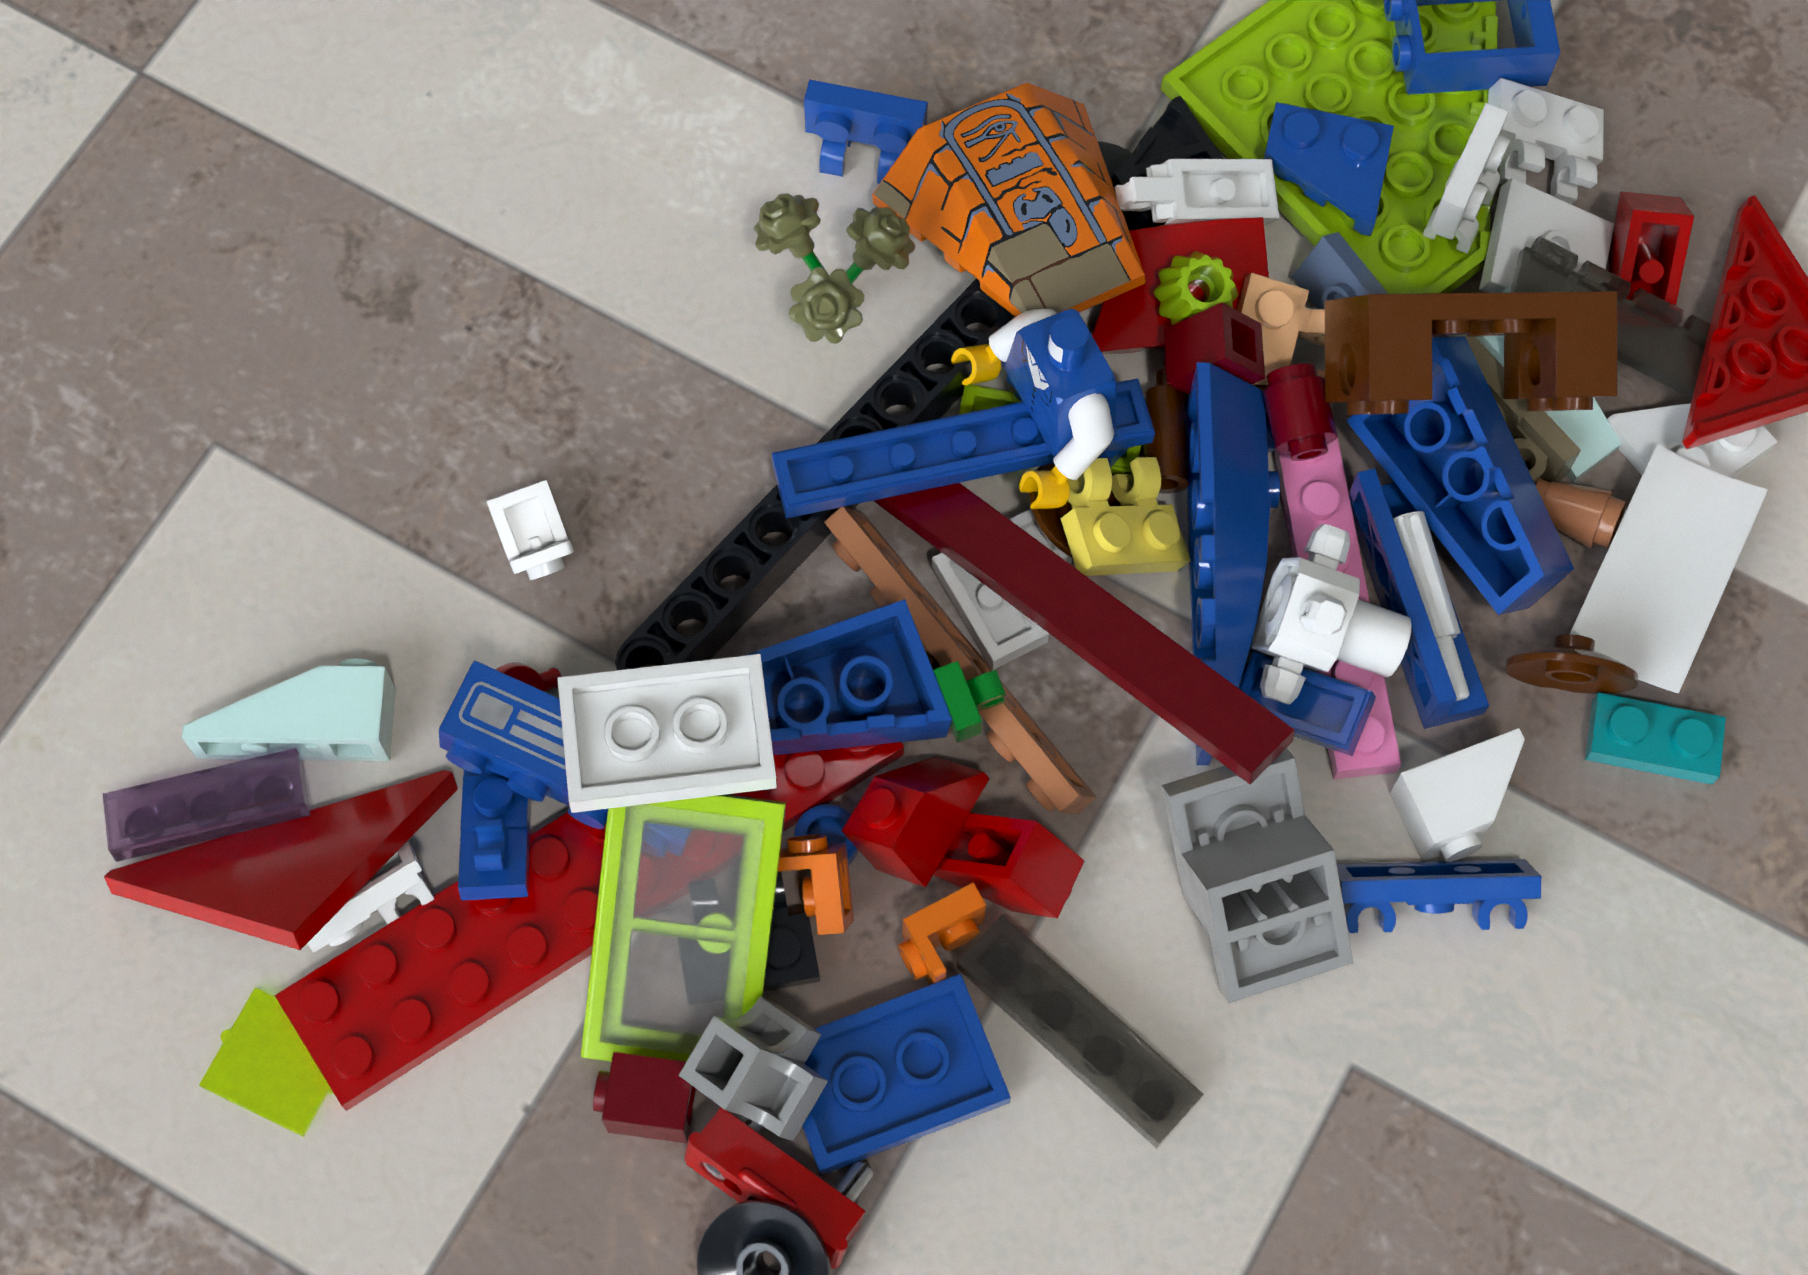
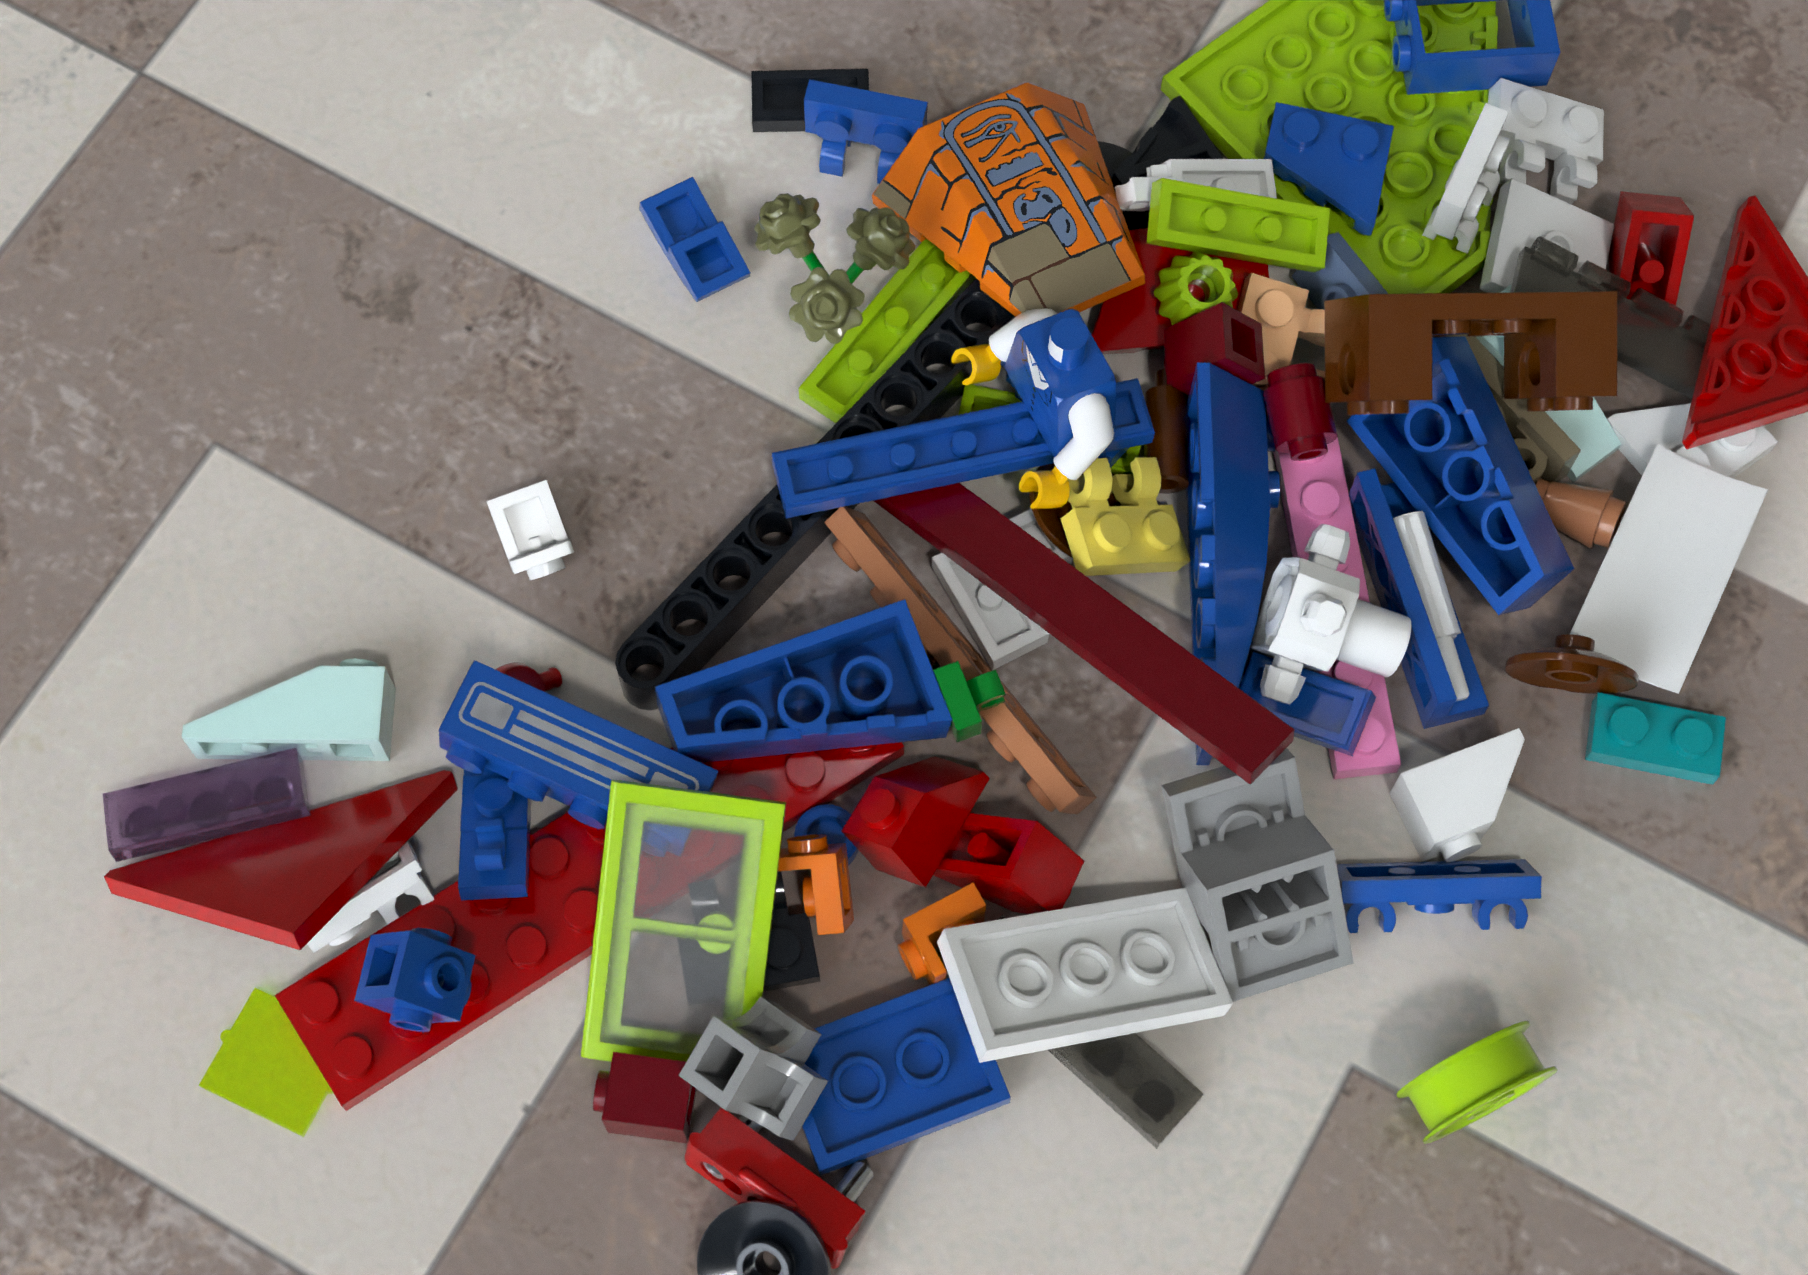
(416, 978): none -> blue brick
(666, 733): white plate -> none
(694, 240): none -> blue slope
(781, 94): none -> black tile
(888, 329): none -> lime plate
(1083, 974): none -> white plate
(1238, 225): none -> lime plate
(1476, 1081): none -> lime wheel

